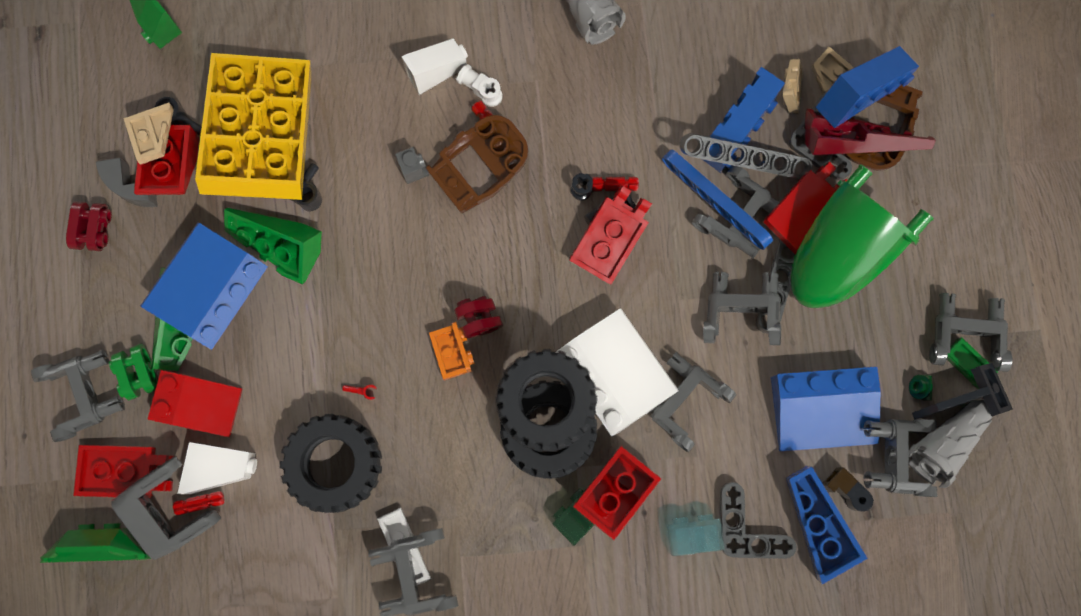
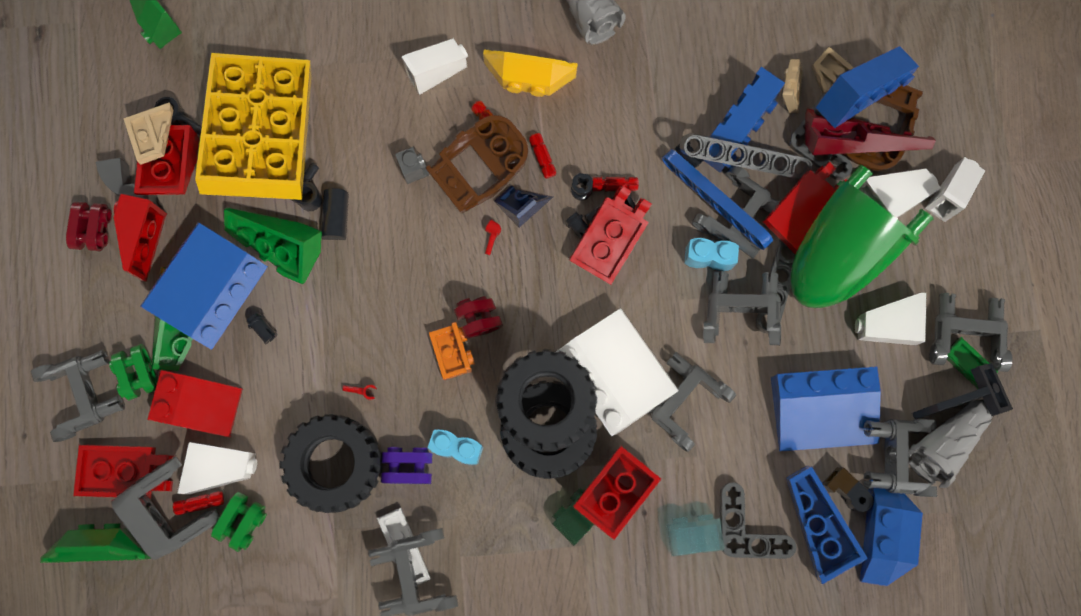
(138, 232): none -> red slope
(240, 537): none -> green brick
(261, 328): none -> black pin
(334, 214): none -> black brick
(396, 456): none -> dark purple brick
(462, 449): none -> medium azure brick
(481, 85): white connector -> none
(494, 229): none -> red hand
(521, 204): none -> dark blue slope
(529, 73): none -> yellow wedge
(542, 155): none -> red axle
(577, 224): none -> black pin
(695, 162): none -> black pin
(717, 255): none -> medium azure brick
(890, 537): none -> blue wedge
(895, 323): none -> white slope
(901, 190): none -> white slope
(921, 387): dark green plate -> none
(956, 189): none -> white slope

